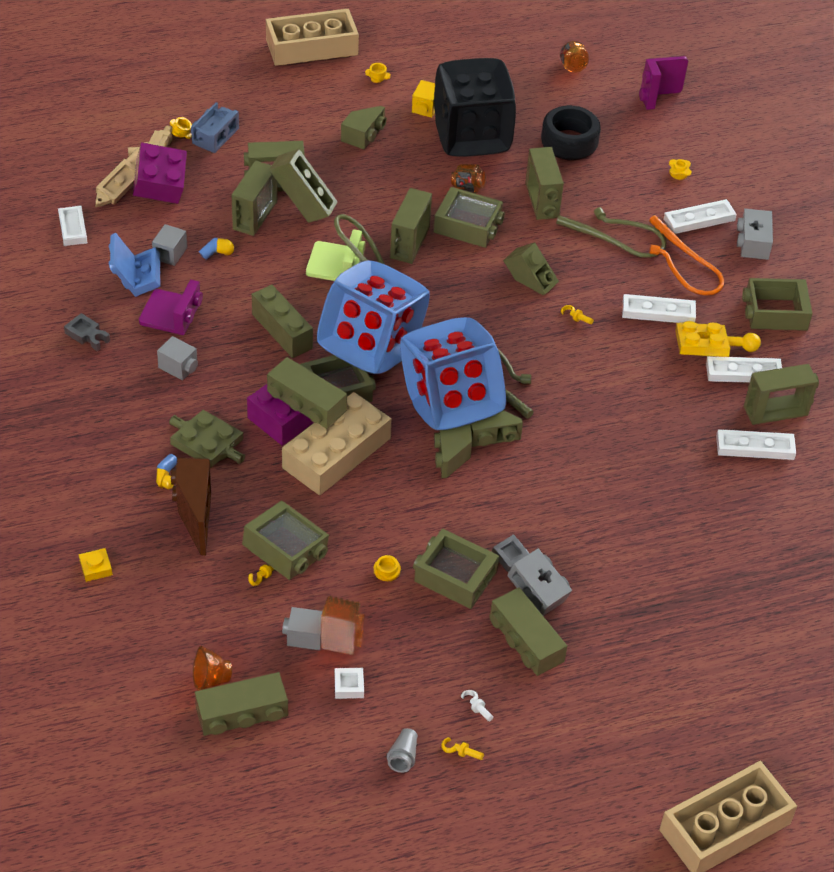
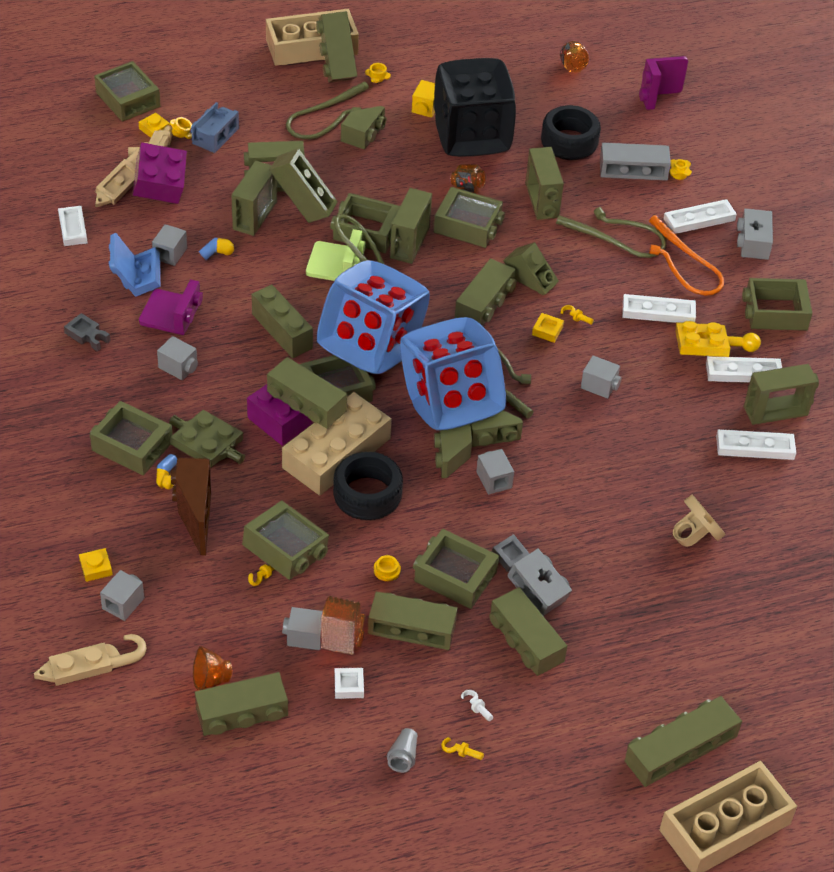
(88, 662): none -> tan plate
(122, 595): none -> light grey brick
(127, 91): none -> olive window
(131, 437): none -> olive window
(152, 123): none -> yellow plate
(336, 46): none -> olive brick
(340, 98): none -> olive piece
(367, 466): none -> black tyre
(371, 210): none -> olive window
(412, 620): none -> olive brick
(486, 292): none -> olive brick
(495, 471): none -> light grey brick
(547, 327): none -> yellow plate
(601, 377): none -> light grey brick
(634, 161): none -> light grey brick
(682, 740): none -> olive brick
(699, 521): none -> tan tile

